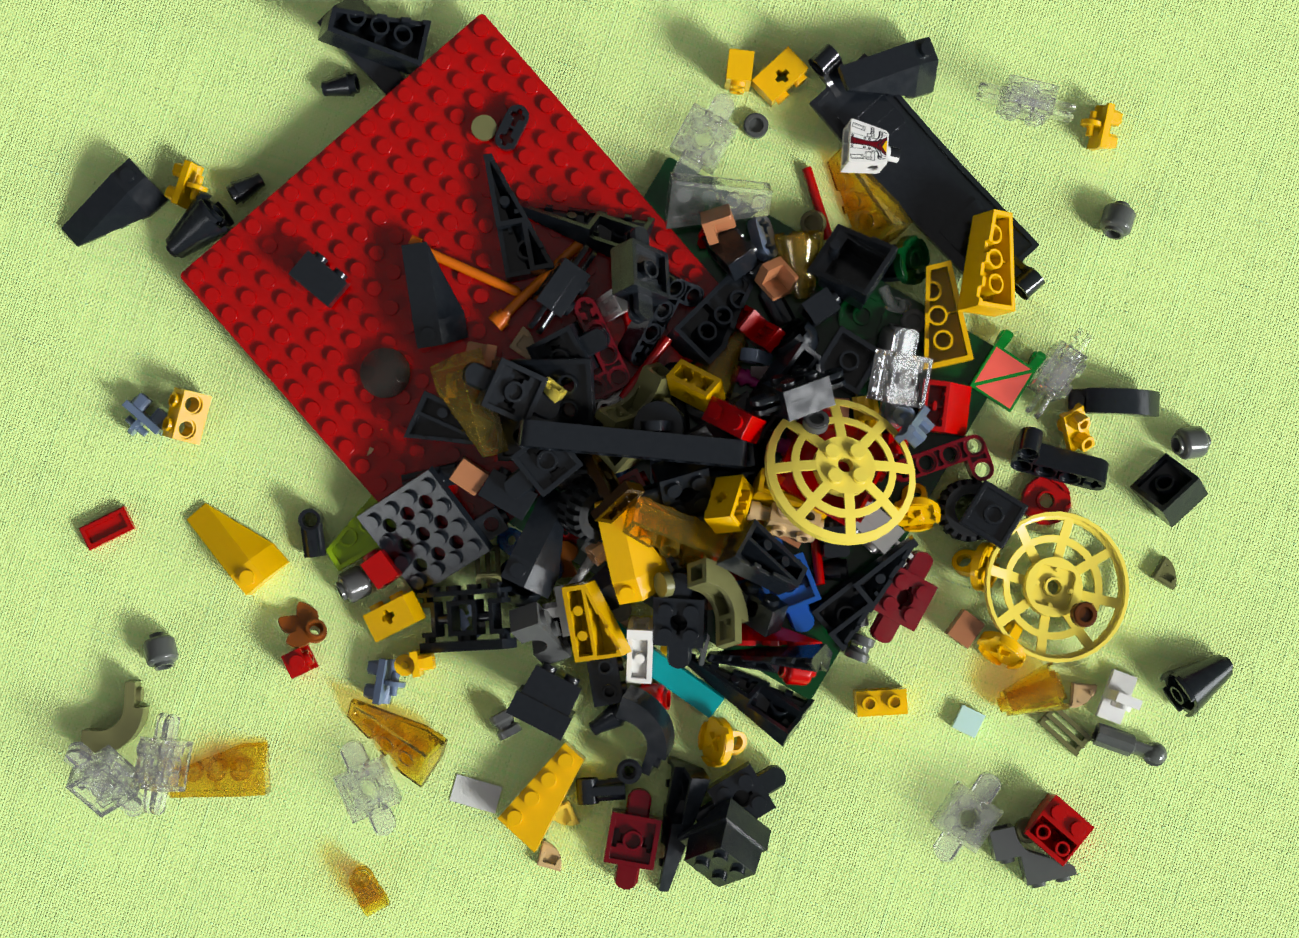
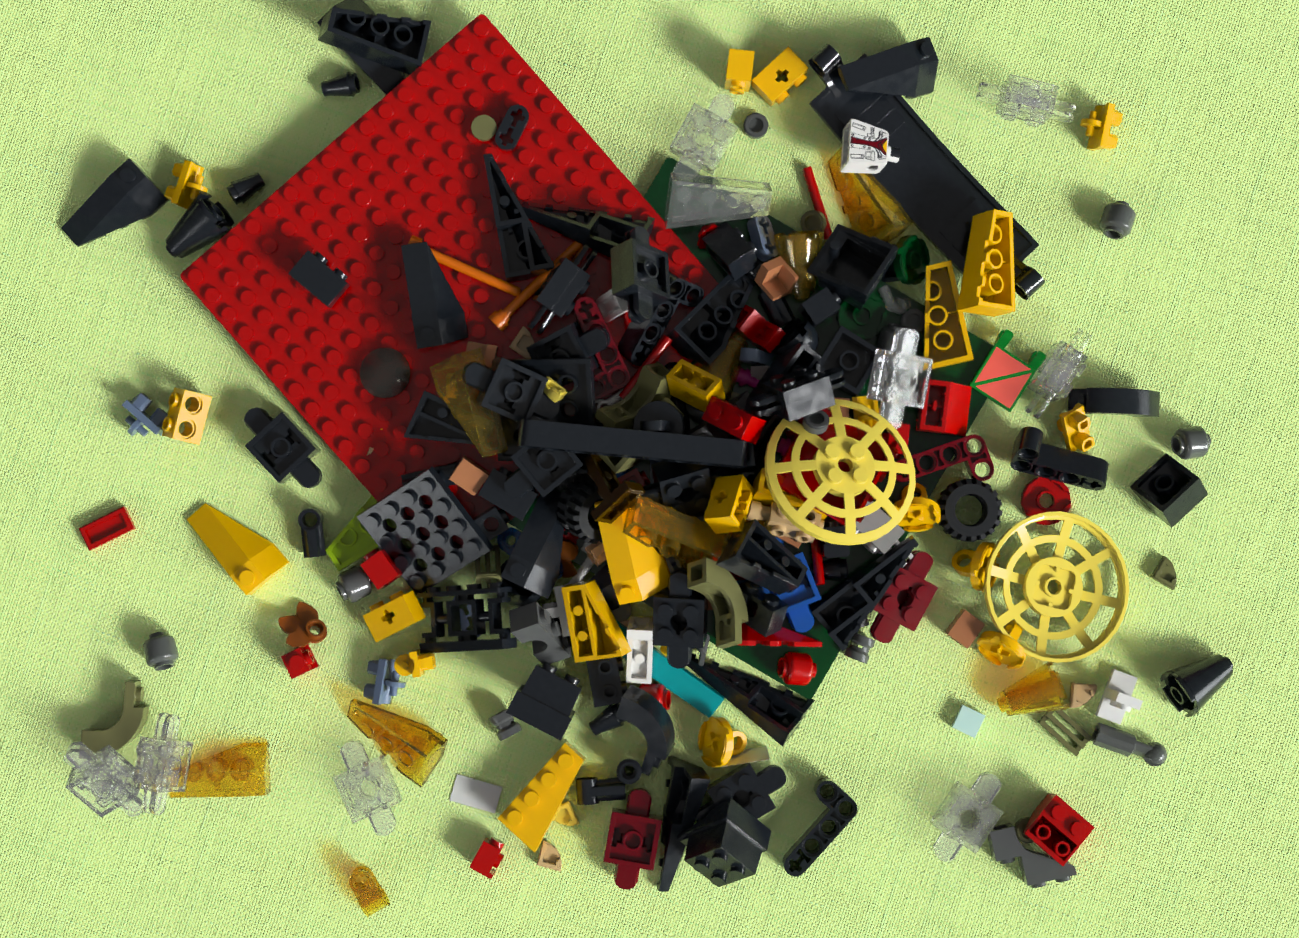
(282, 448): none -> black brick
(488, 857): none -> red brick
(664, 584): olive tile -> none
(716, 221): nougat panel -> none
(749, 756): none -> sticker
(769, 659): black wedge -> none
(815, 830): none -> black beam
(880, 701): yellow brick -> none
(913, 426): sand blue hips -> none
(993, 514): black tile -> none
(1083, 614): reddish brown tile -> none

